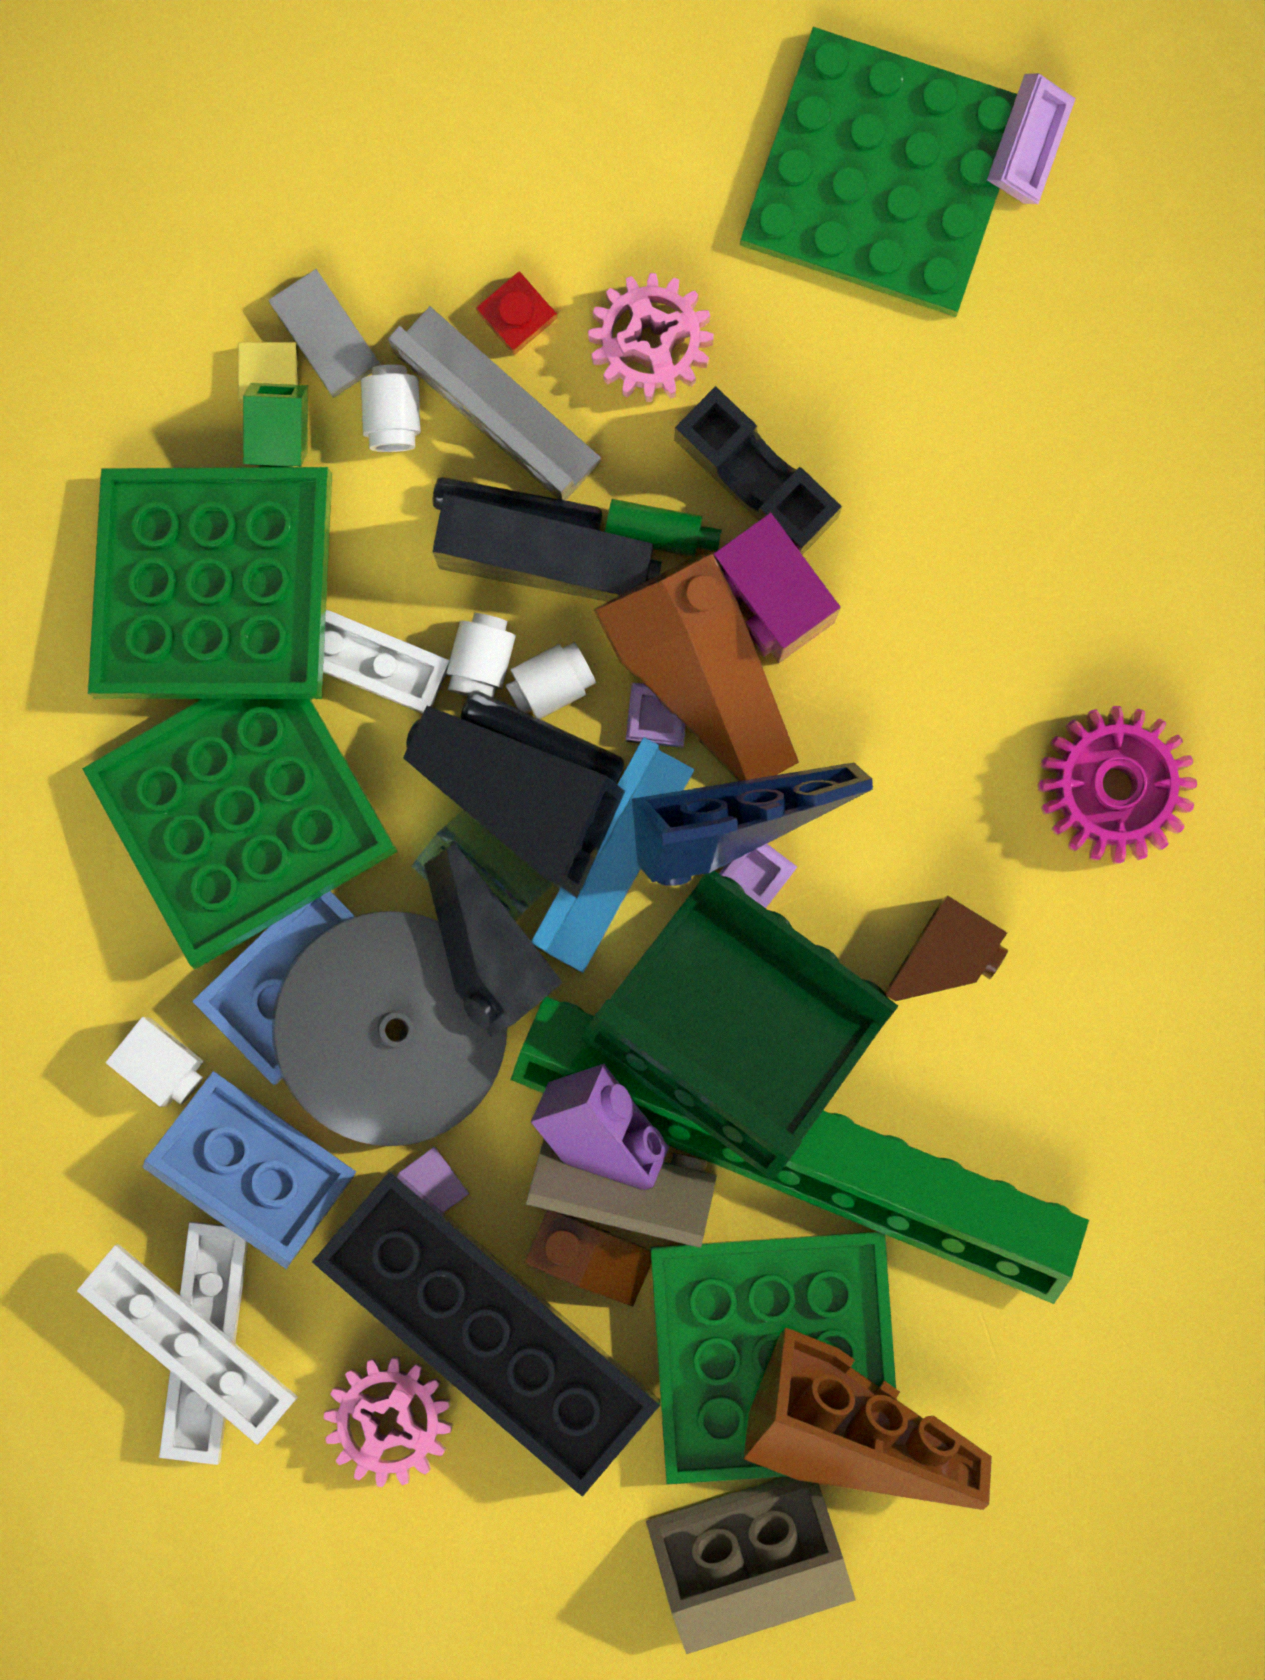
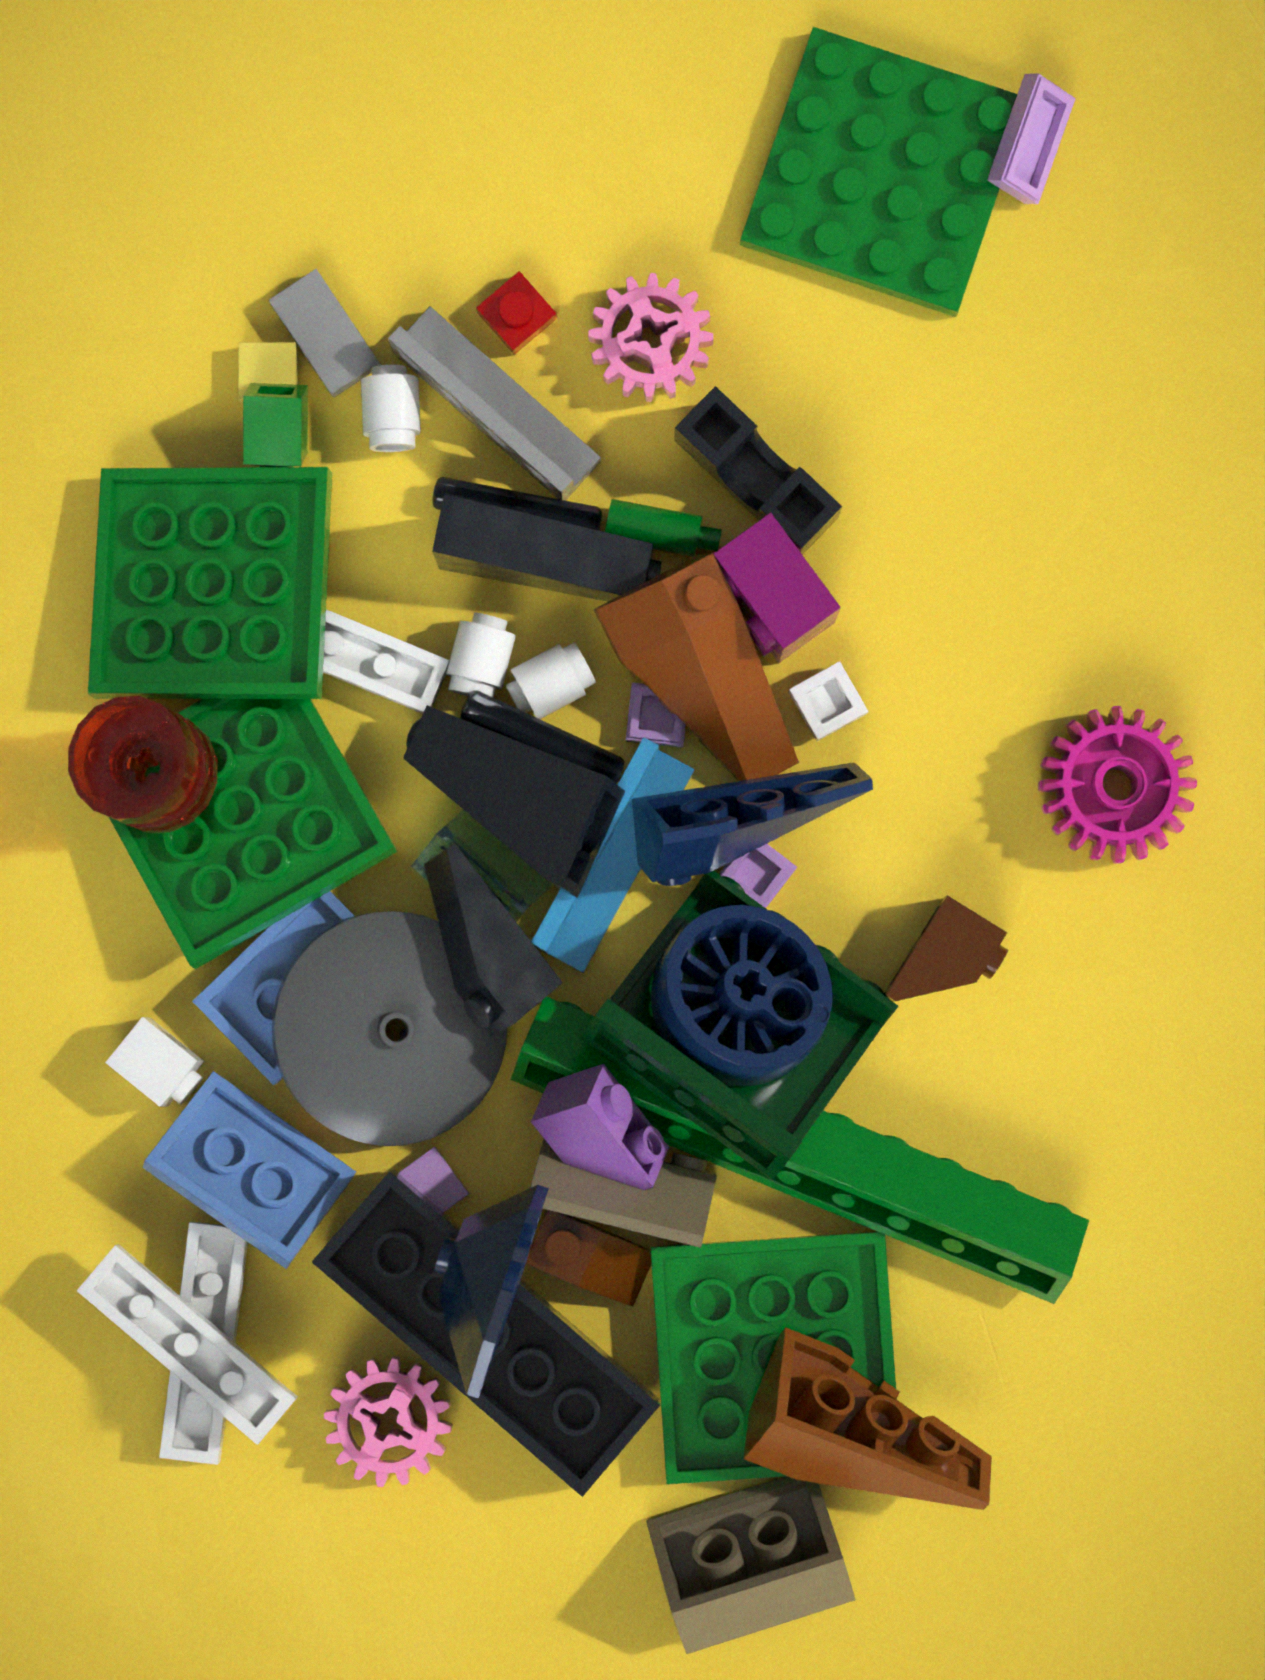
(114, 752): none -> clear red wheel
(483, 1279): none -> dark blue wedge
(803, 988): none -> dark blue piece
(828, 701): none -> white plate

